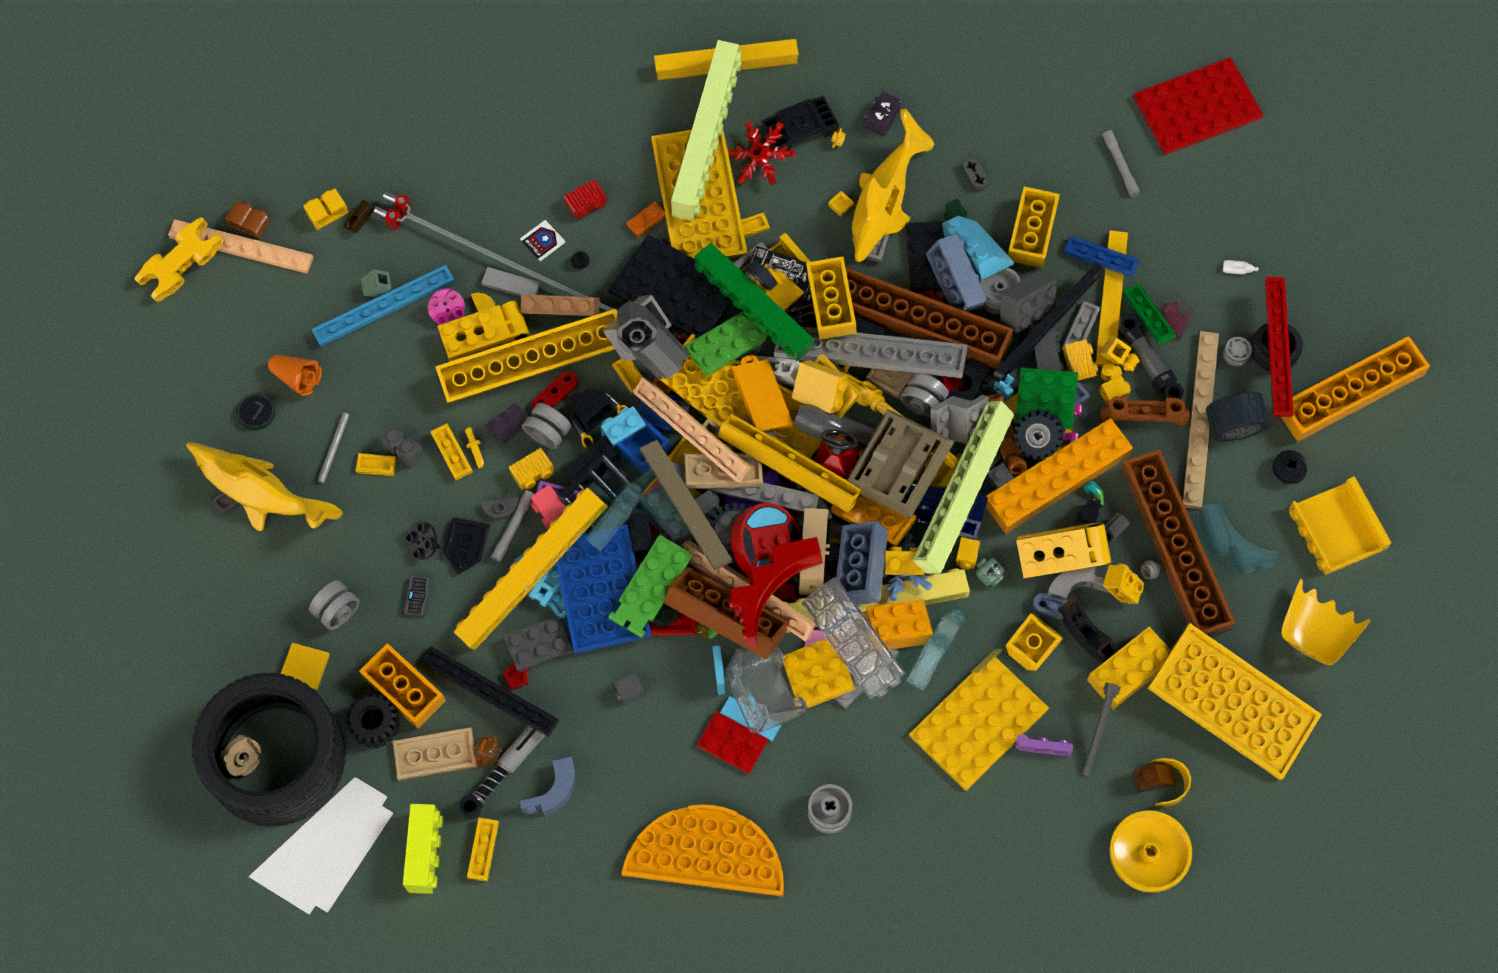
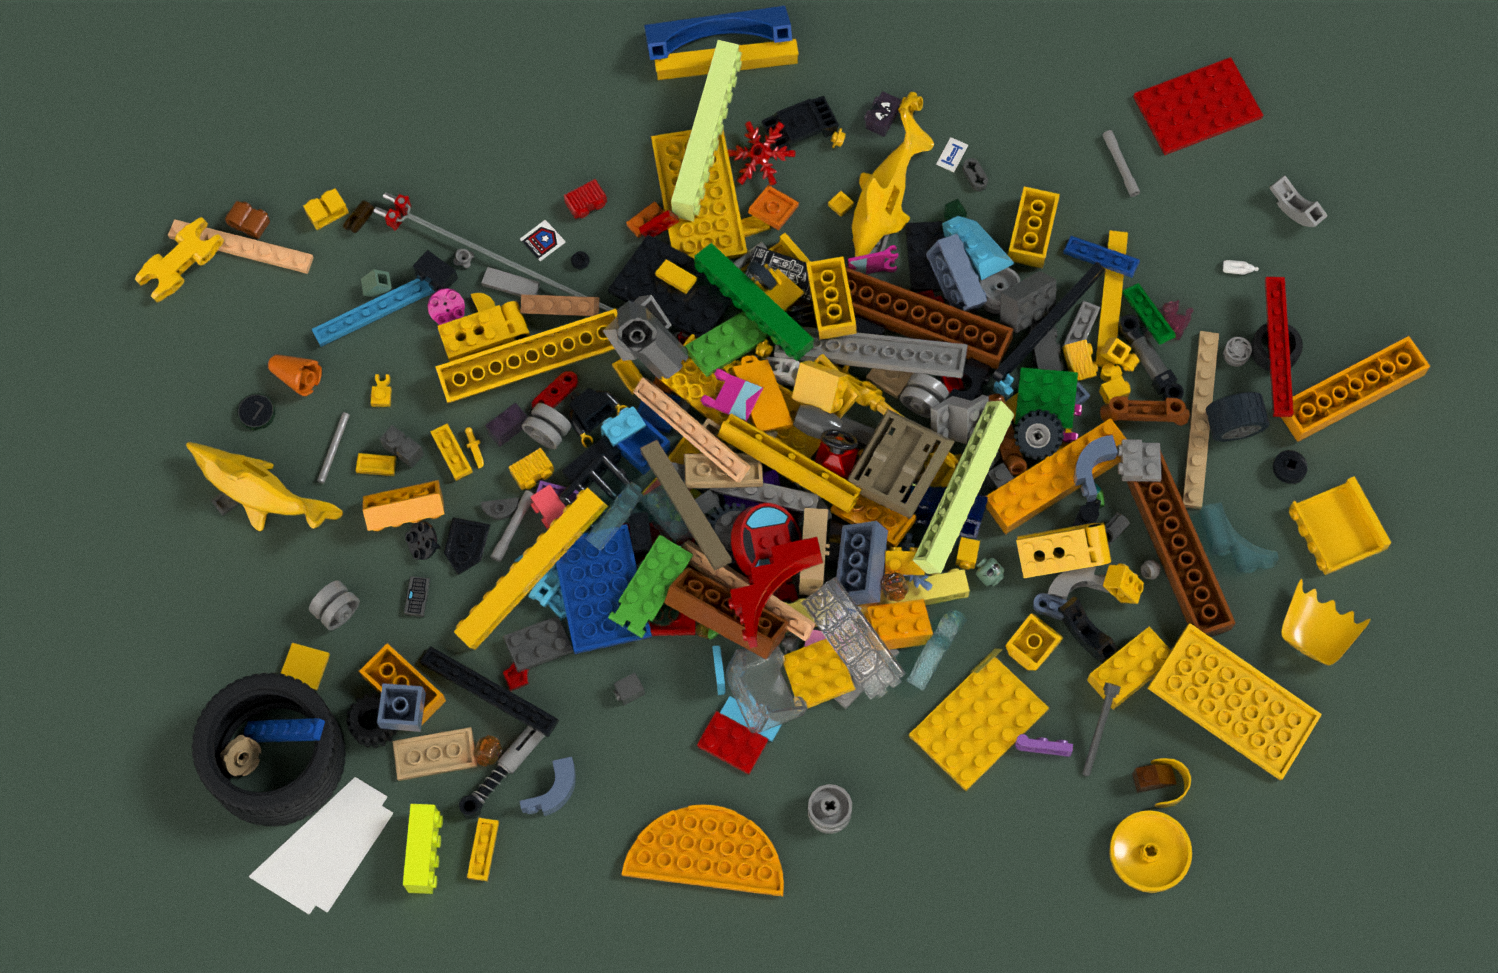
(285, 730): none -> blue plate
(381, 393): none -> yellow plate
(401, 707): none -> sand blue brick
(403, 505): none -> light orange brick
(434, 271): none -> black brick
(463, 253): none -> light grey plate
(659, 224): none -> red plate
(676, 276): none -> yellow tile
(735, 396): none -> dark pink flag
(763, 349): none -> yellow plate
(766, 22): none -> blue arch
(773, 207): none -> orange plate
(790, 642): none -> dark grey plate
(874, 262): none -> dark pink flag
(894, 586): none -> clear orange head
(911, 103): none -> yellow plate
(952, 154): none -> white sticker
(1097, 451): none -> sand blue arch
(1139, 461): none -> light grey plate
(1295, 206): none -> light grey arch

